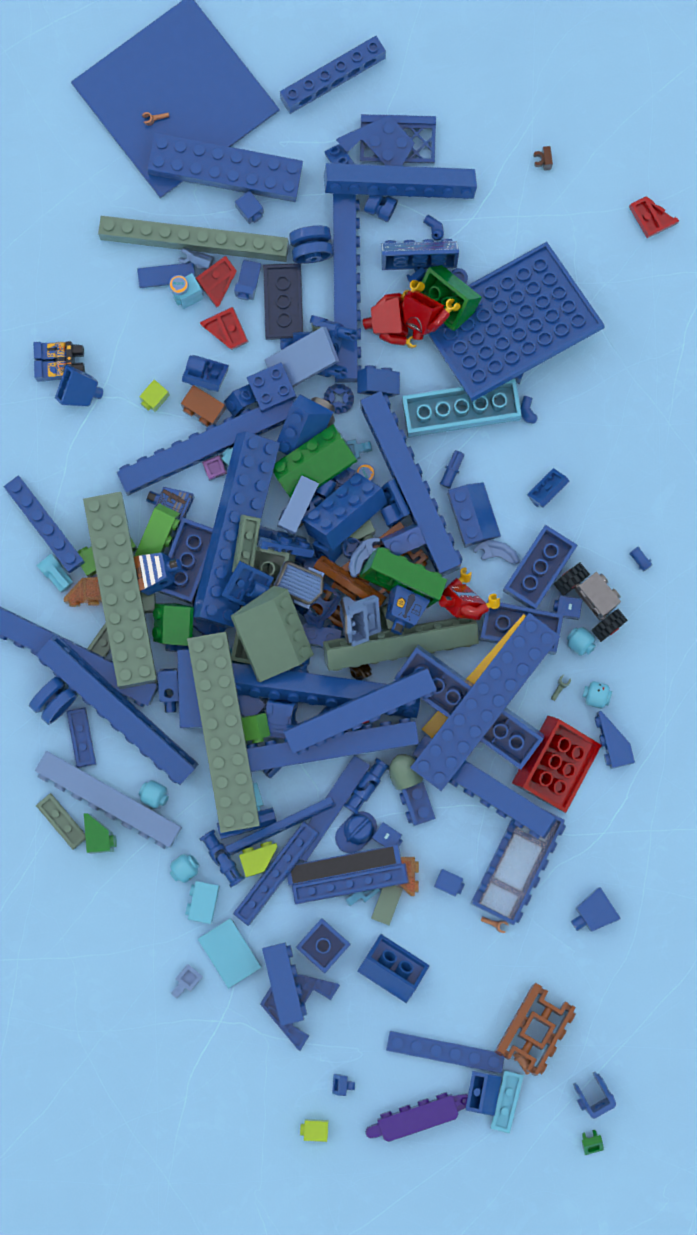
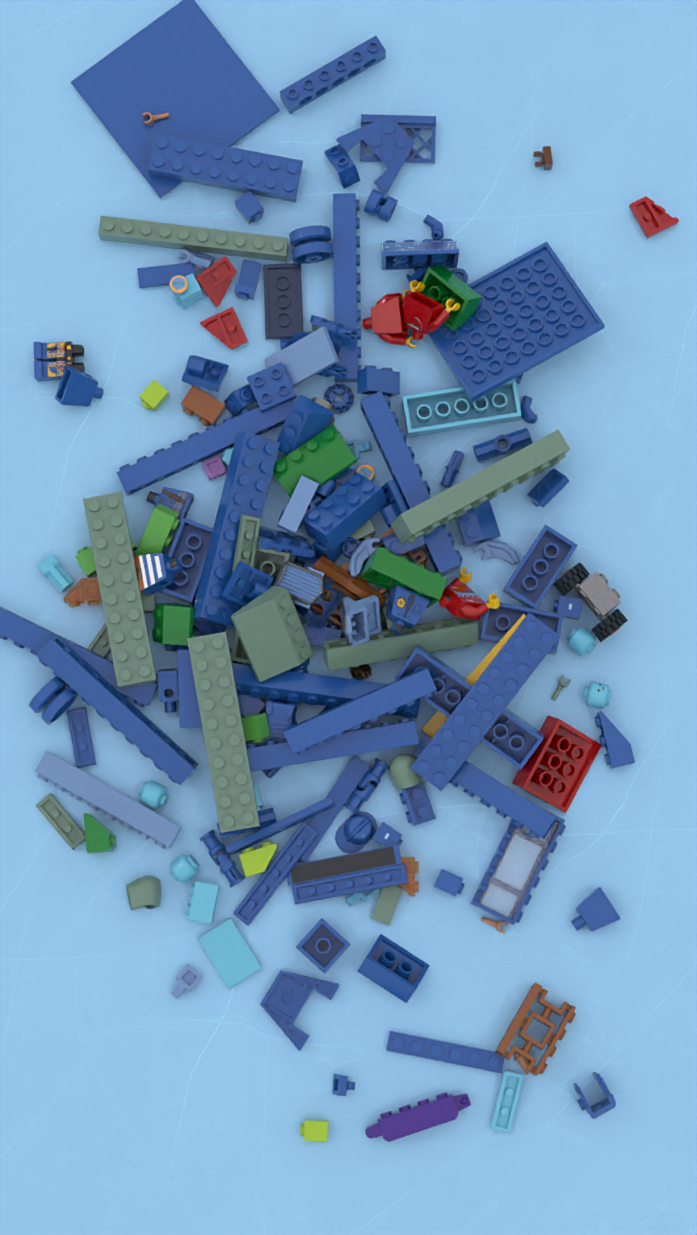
(44, 524): blue plate -> none
(144, 892): none -> sand green piece
(283, 983): blue brick -> none
(400, 181): blue brick -> none
(480, 487): none -> sand green brick
(483, 1093): blue brick -> none
(514, 441): none -> blue piece
(592, 1144): green tile -> none
(641, 559): blue pin -> none

